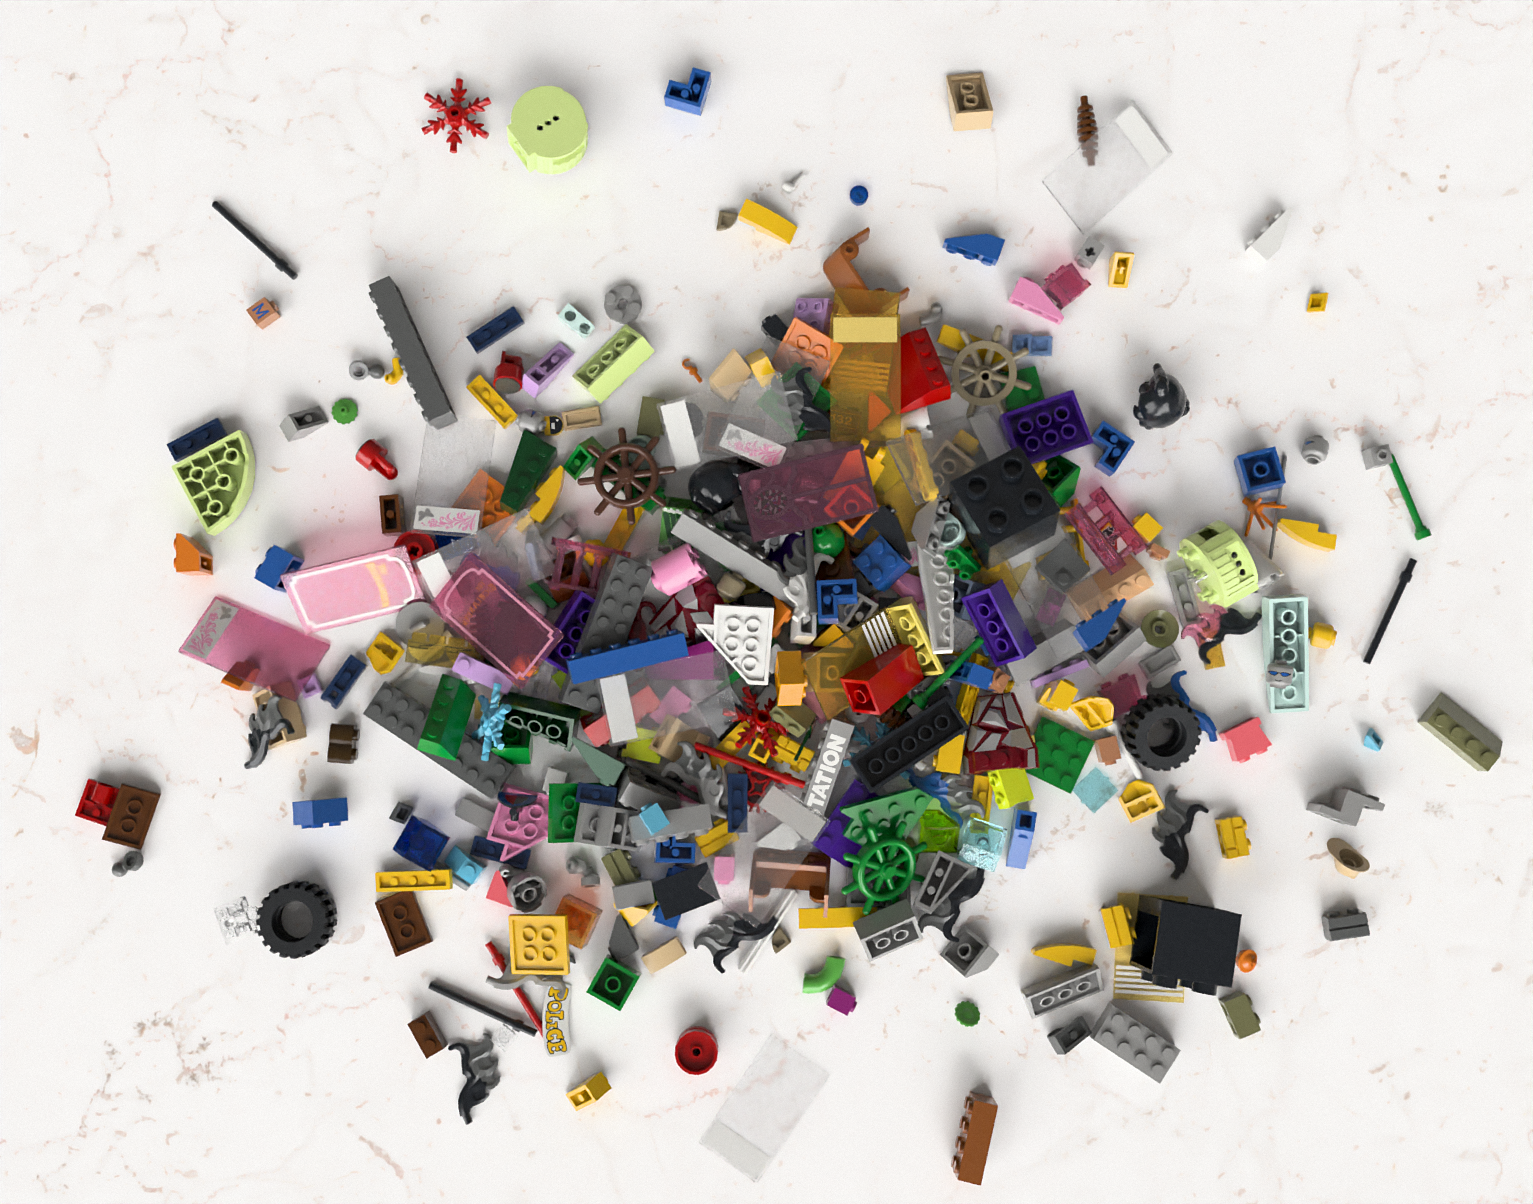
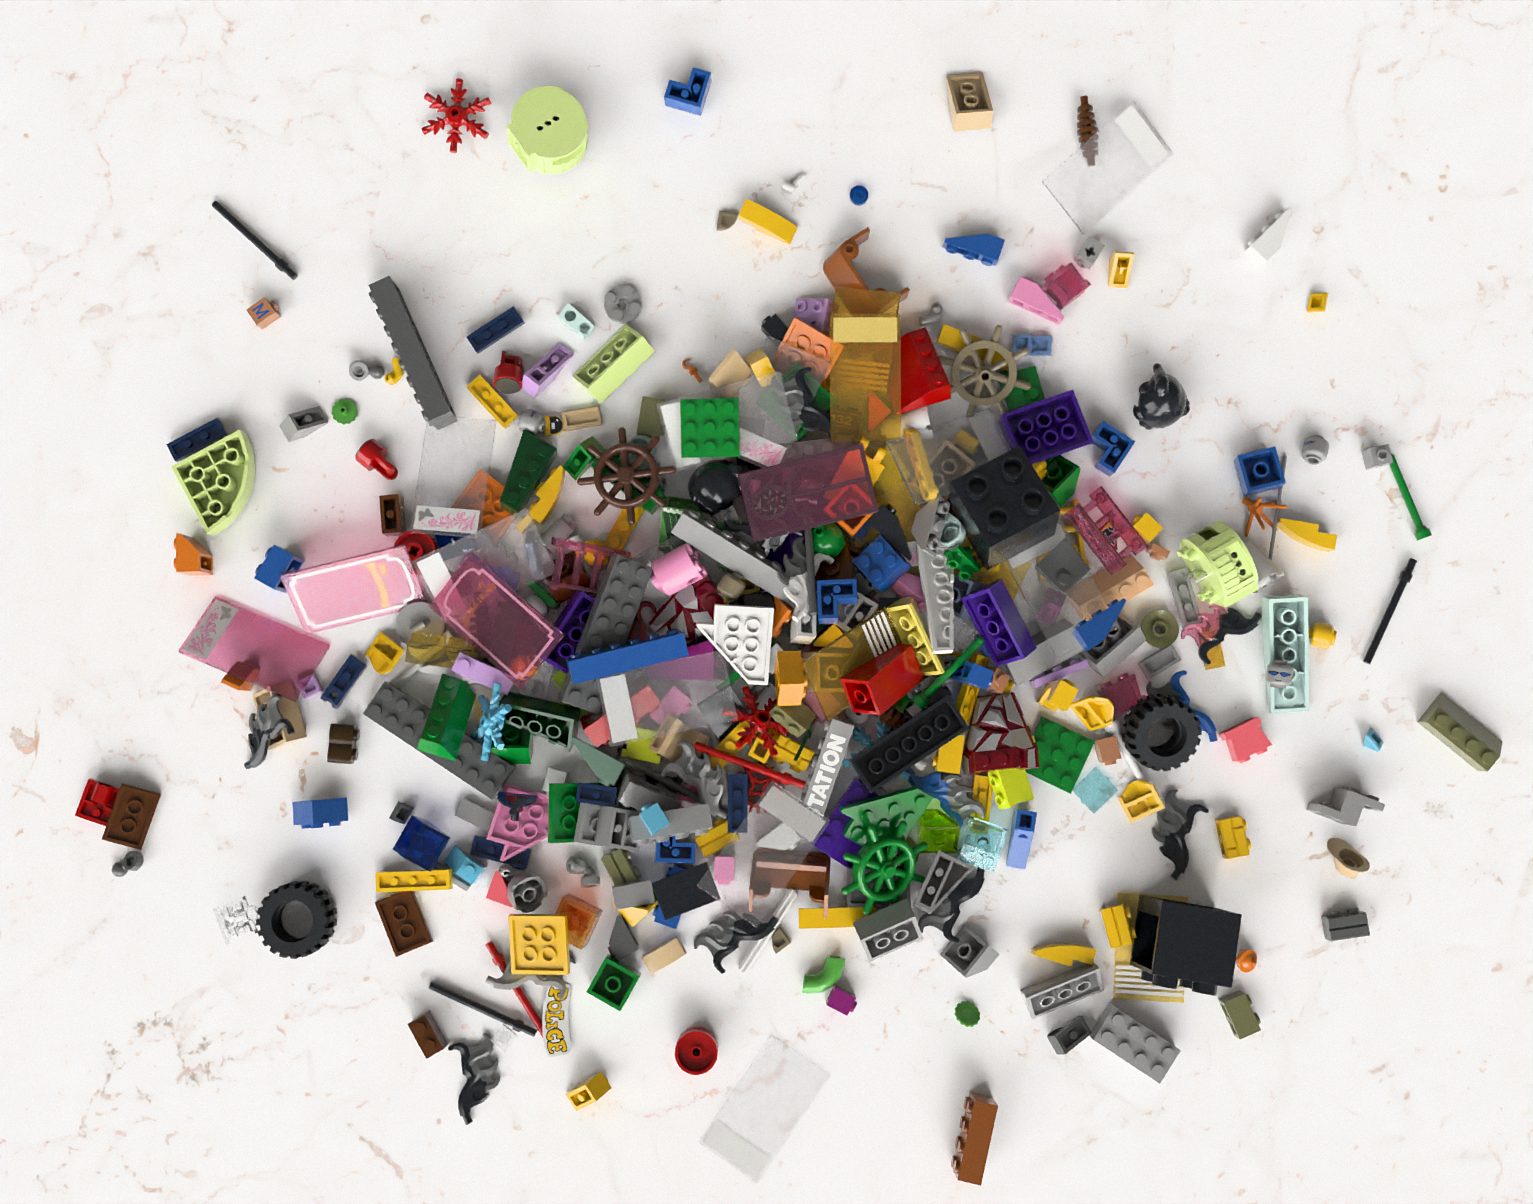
(710, 427): none -> green plate

